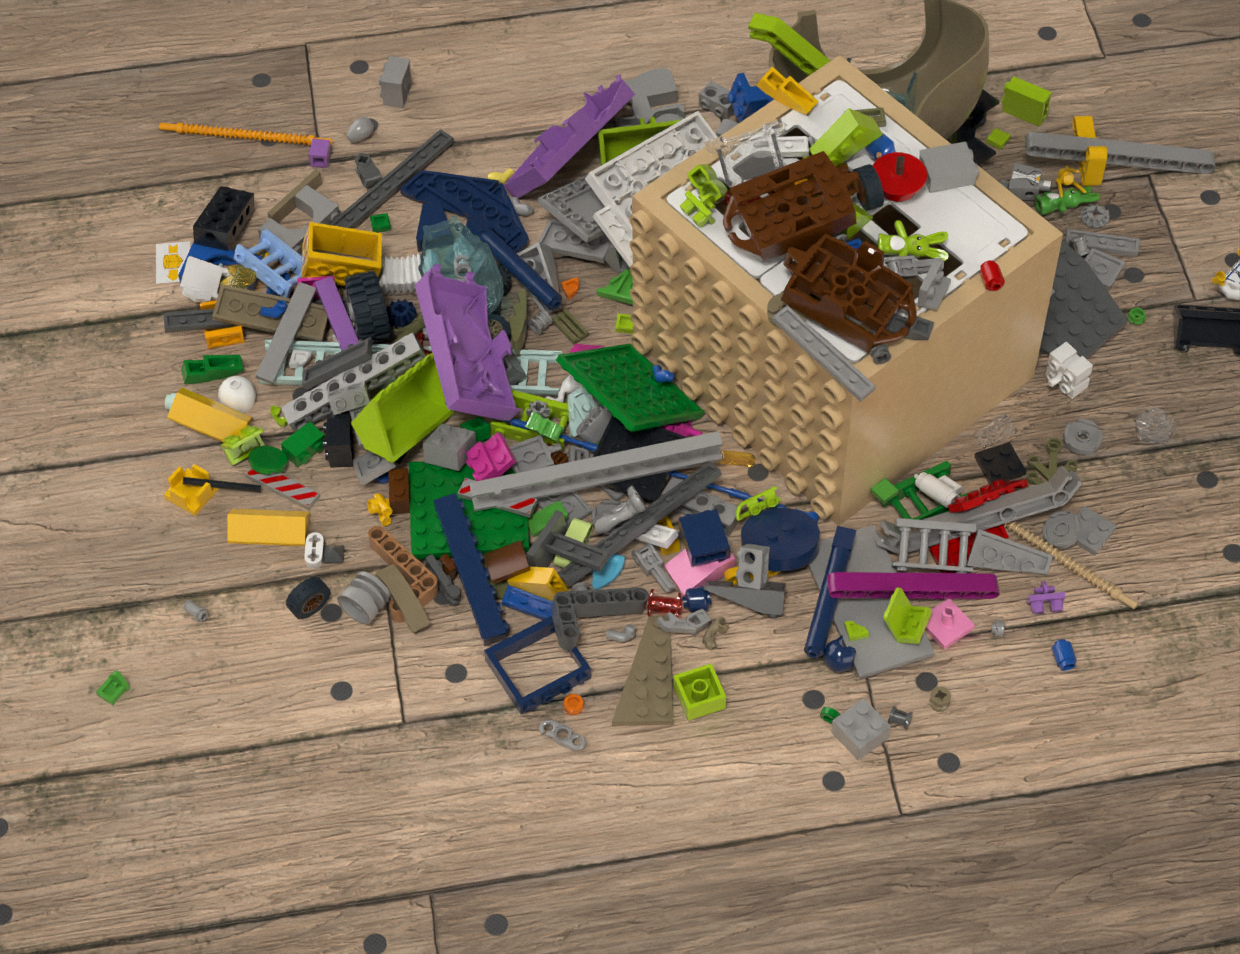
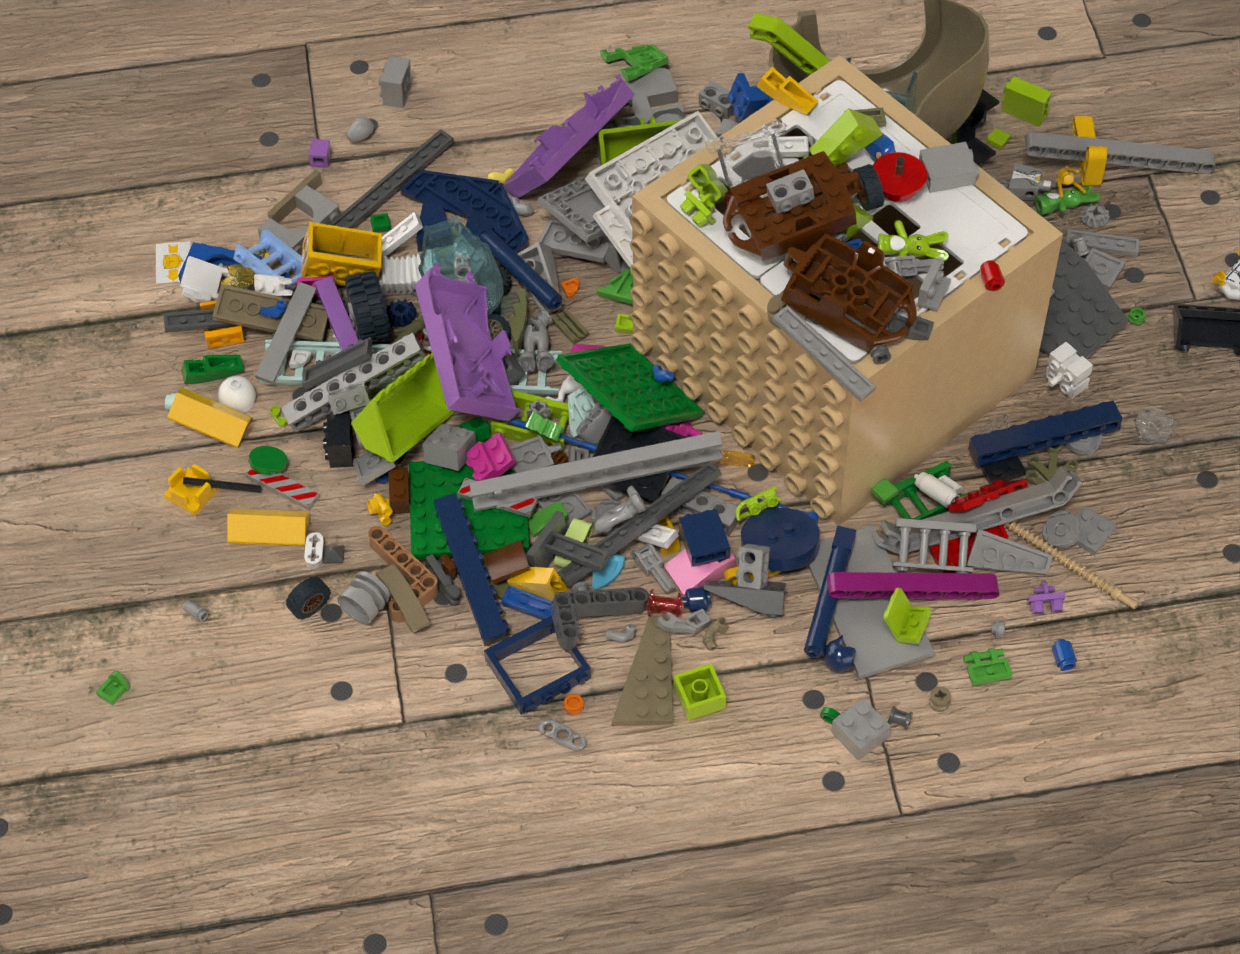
(181, 128): light orange hose -> none
(223, 218): black brick -> none
(239, 447): lime bracket -> none
(272, 284): none -> white hinge
(303, 444): green brick -> none
(366, 170): dark grey piece -> none
(401, 233): none -> white plate
(531, 339): none -> light grey piece
(642, 58): none -> bright green wing
(789, 188): none -> light grey brick
(855, 631): lime tile -> none
(948, 624): bright pink tile -> none
(987, 671): none -> bright green plate
(1045, 433): none -> dark blue brick

